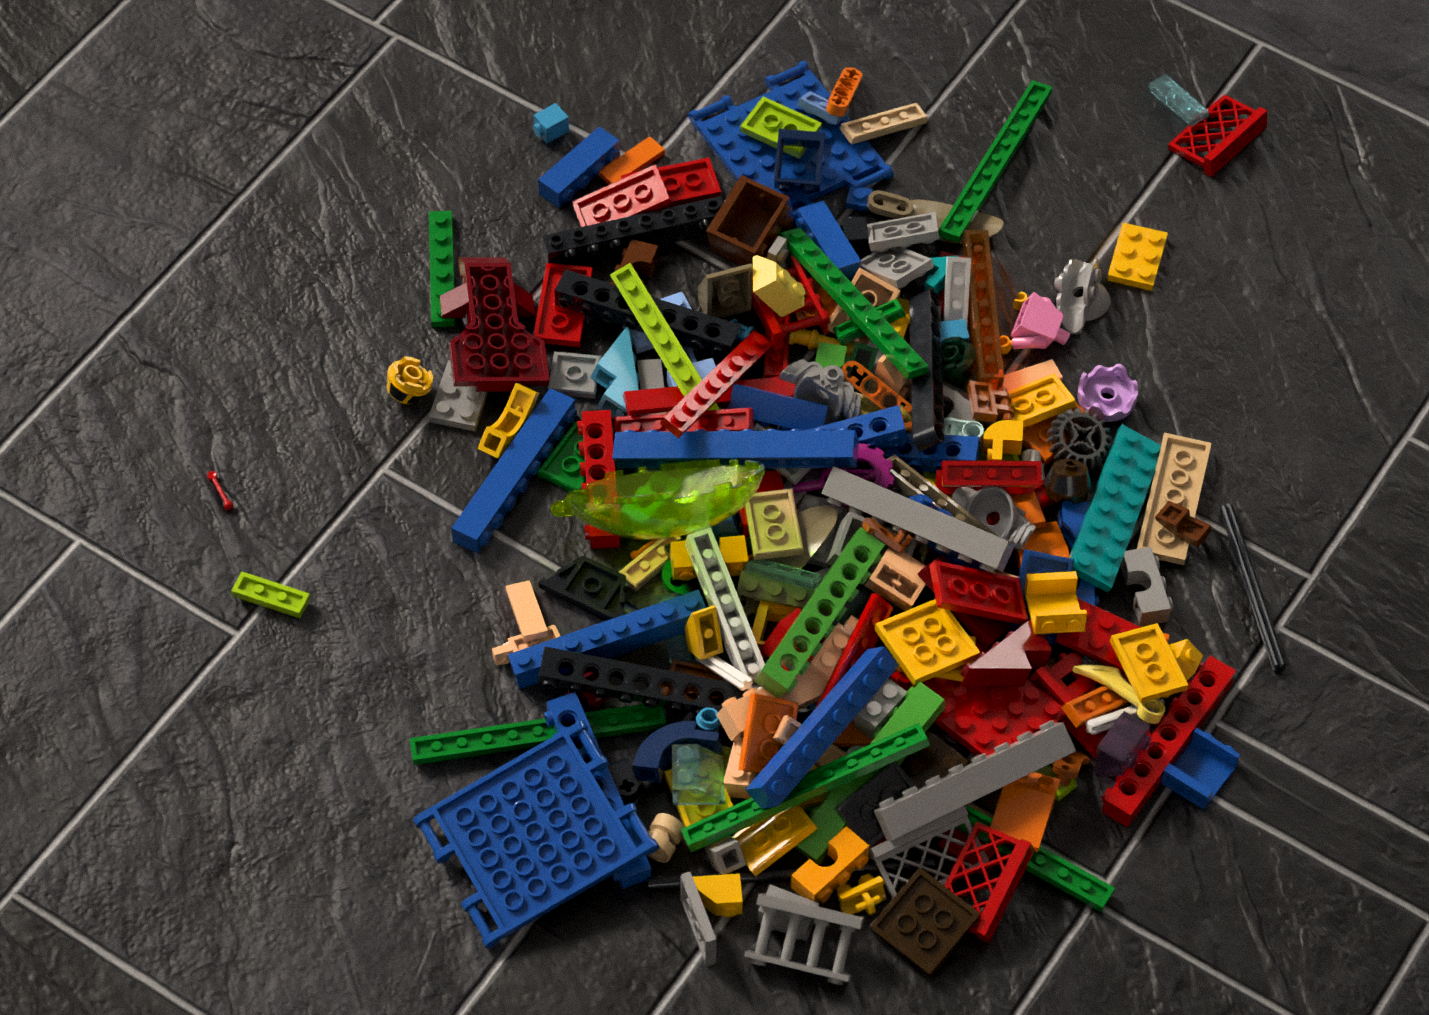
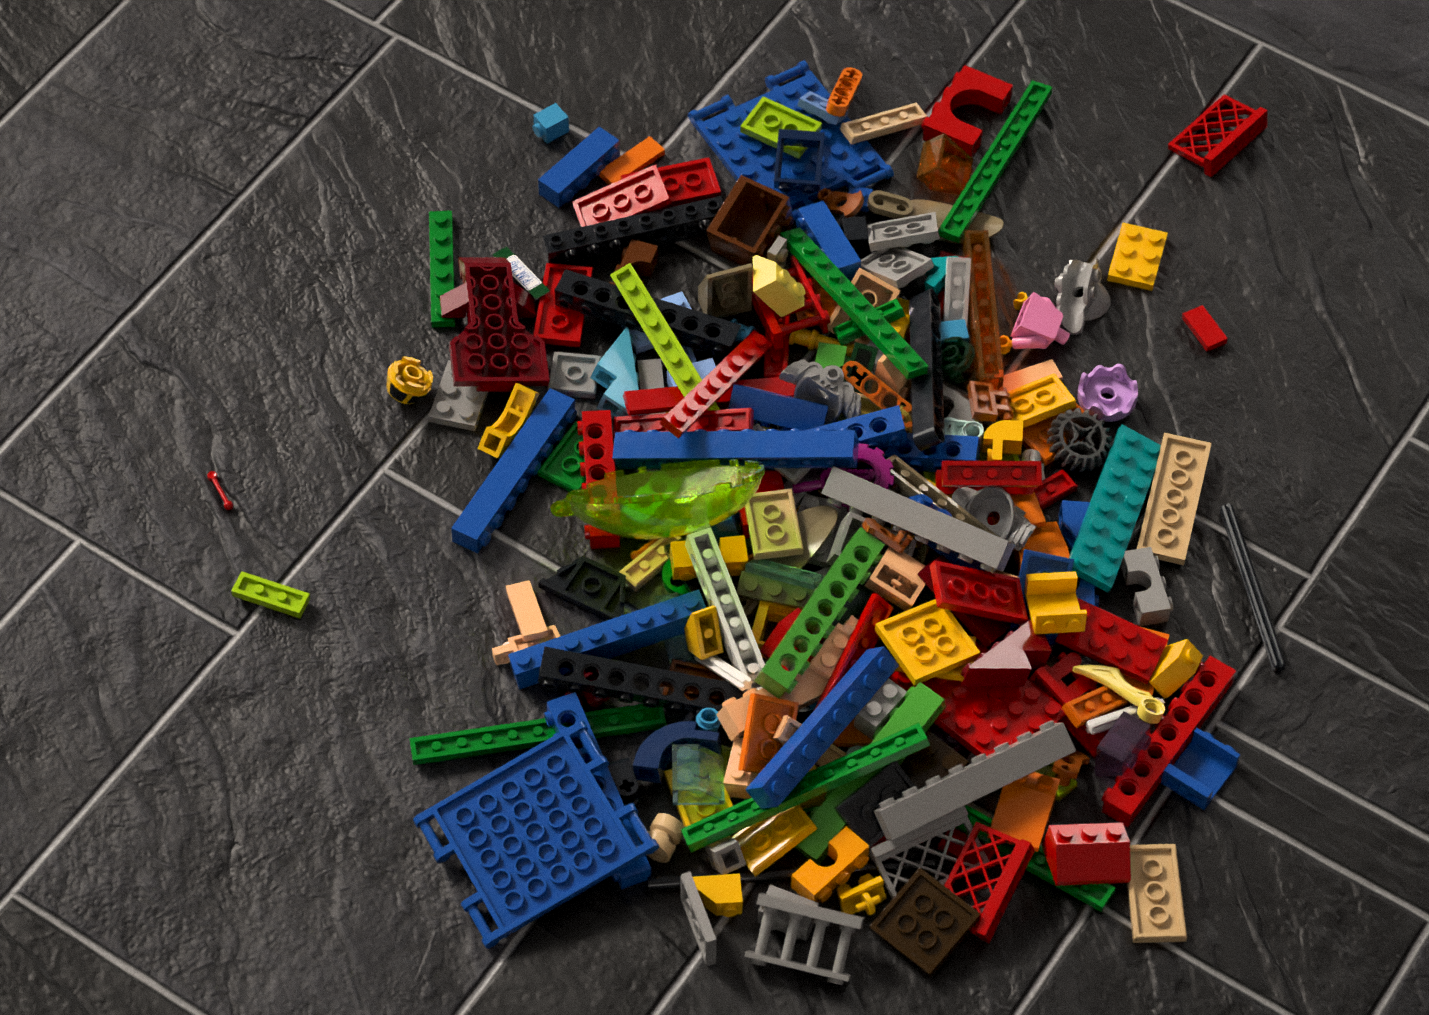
(523, 274): none -> sticker
(832, 198): none -> dark orange piece
(944, 165): none -> clear orange slope
(966, 88): none -> red arch
(1068, 481): dark brown cone -> none
(1088, 853): none -> red slope
(1148, 663): yellow plate -> none
(1155, 895): none -> tan tile
(1178, 100): clear light blue tile -> none
(1180, 523): reddish brown slope -> none
(1204, 328): none -> red tile

